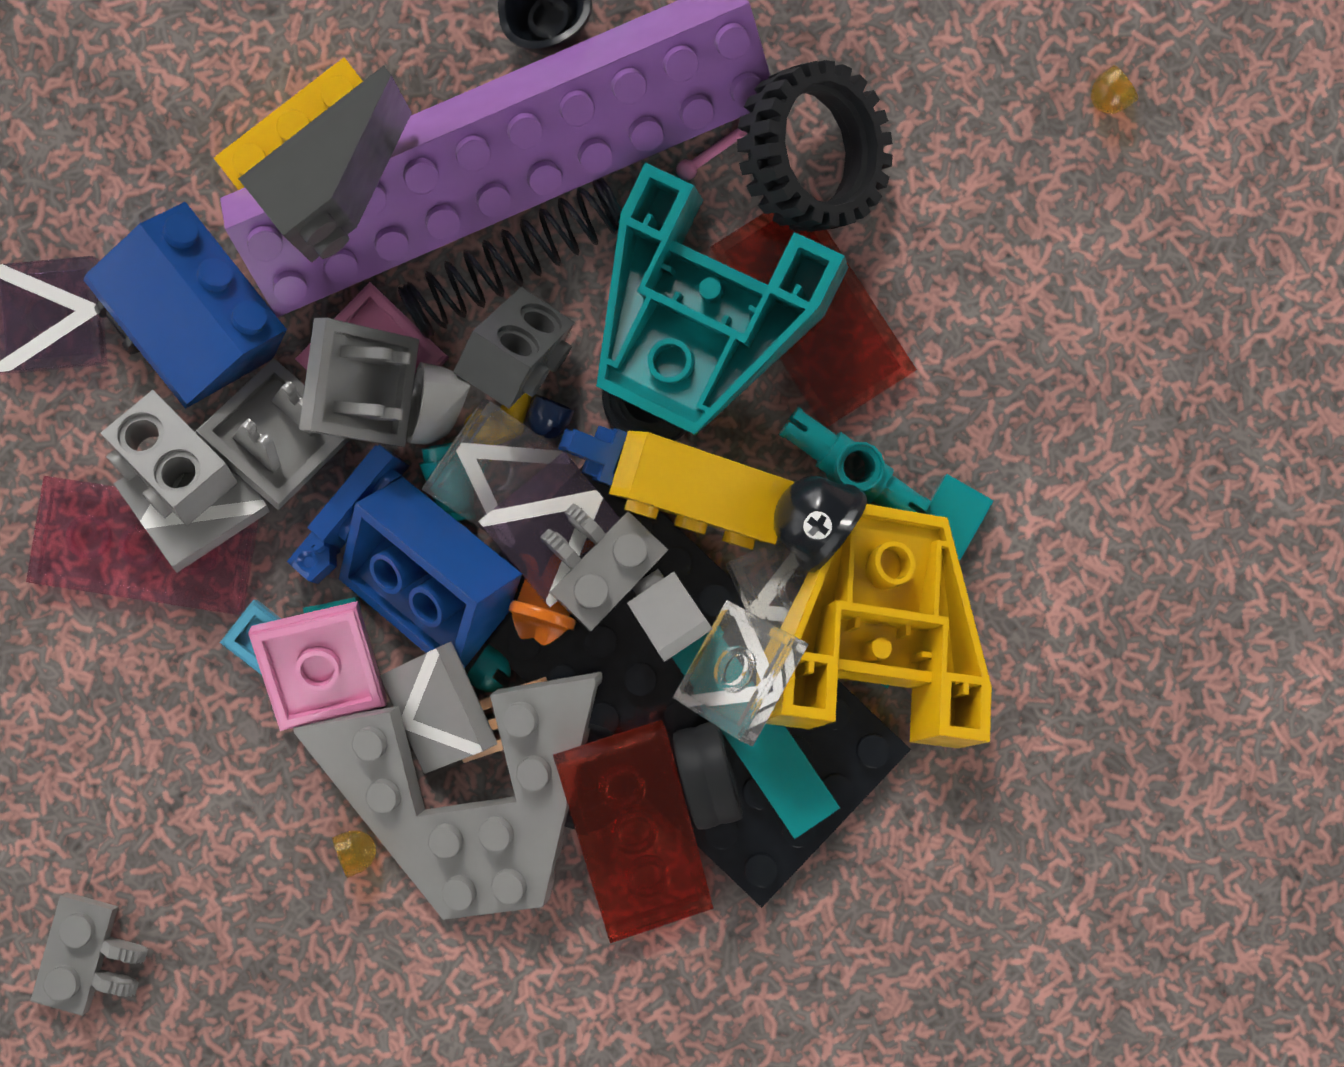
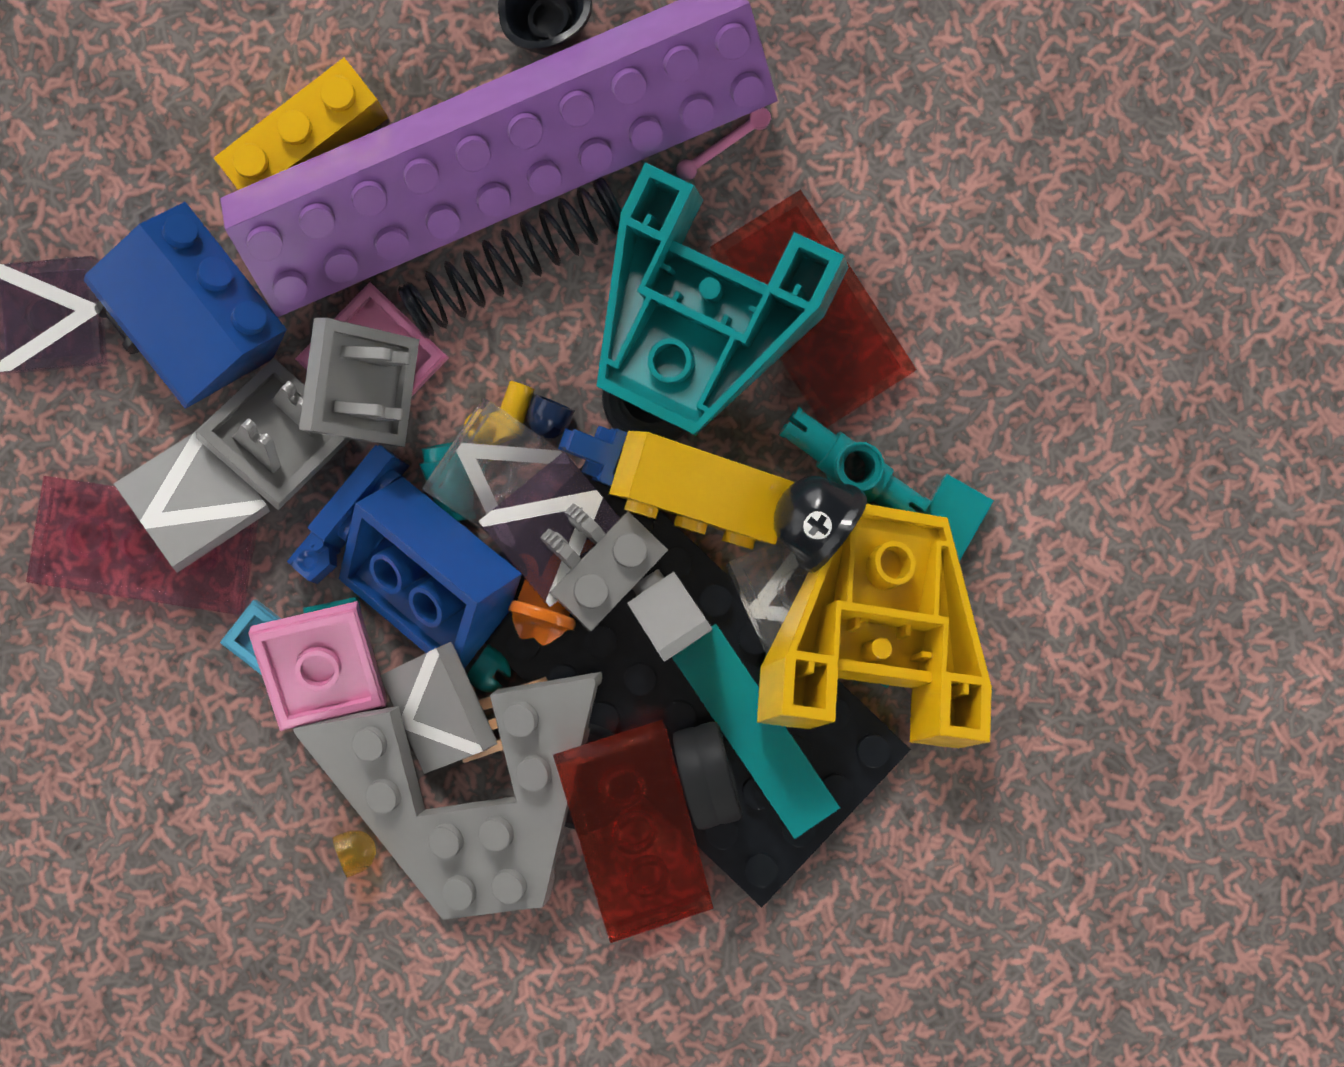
(76, 954): light grey hinge -> none
(174, 454): light grey brick -> none
(330, 168): dark grey slope -> none
(434, 403): light grey piece -> none
(515, 348): dark grey brick -> none
(740, 672): clear tile -> none
(860, 136): black tyre -> none
(1113, 91): clear yellow hinge -> none

